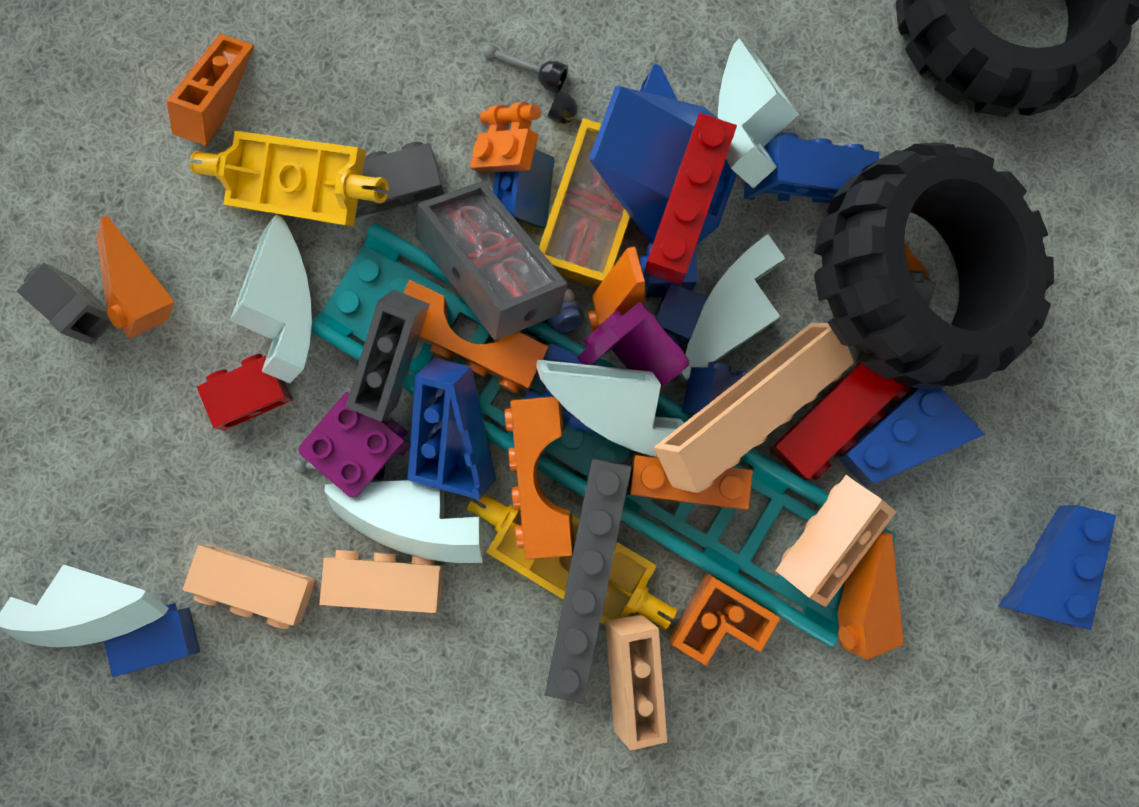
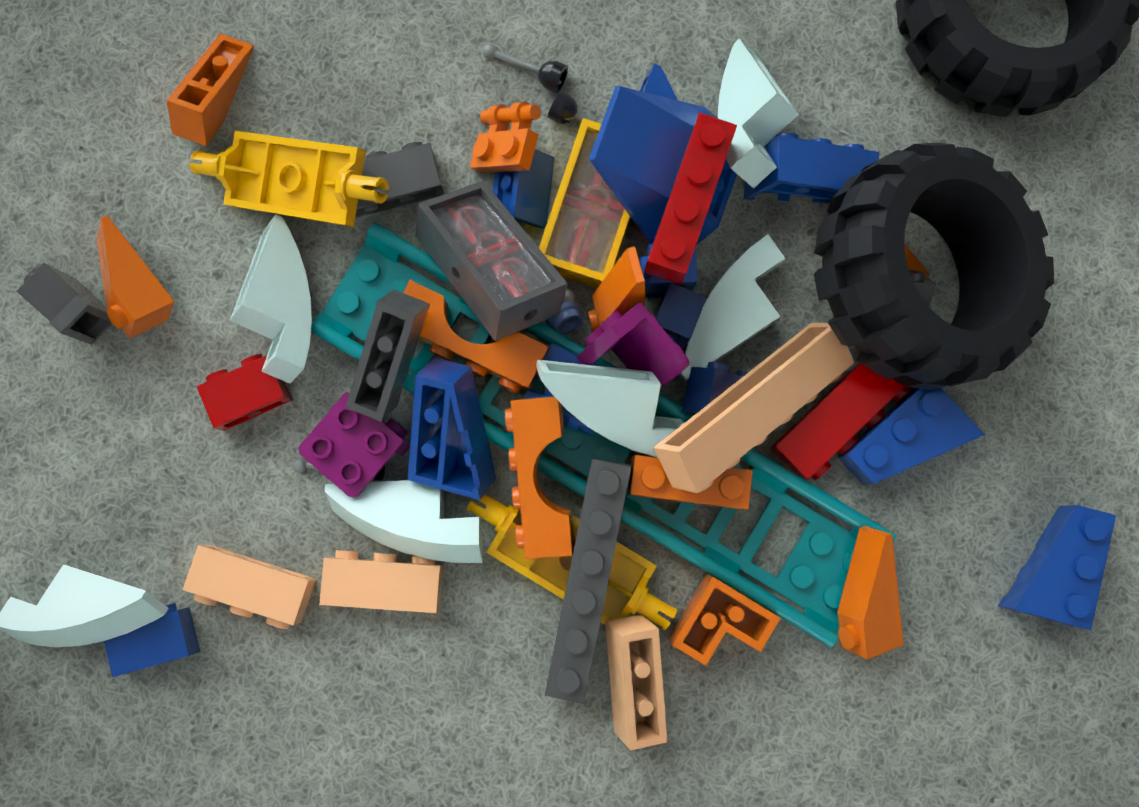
(835, 540): light nougat brick -> none

